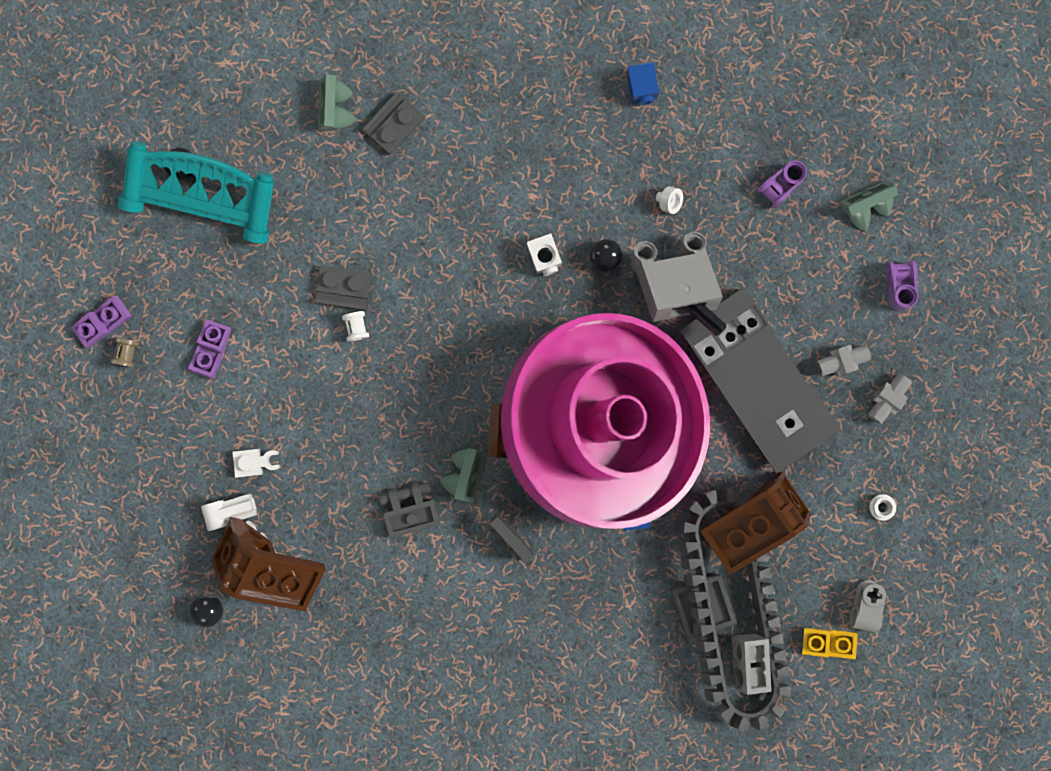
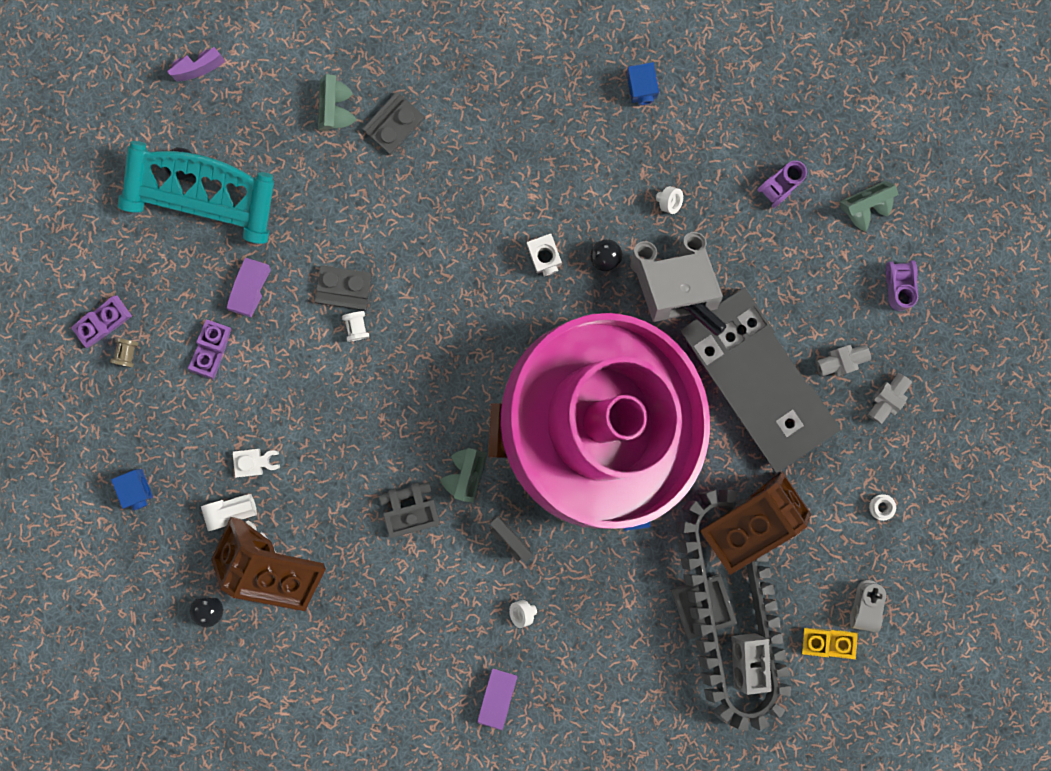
(132, 489): none -> blue brick
(186, 69): none -> medium lavender slope
(247, 287): none -> medium lavender slope
(497, 699): none -> medium lavender slope
(522, 613): none -> white tile

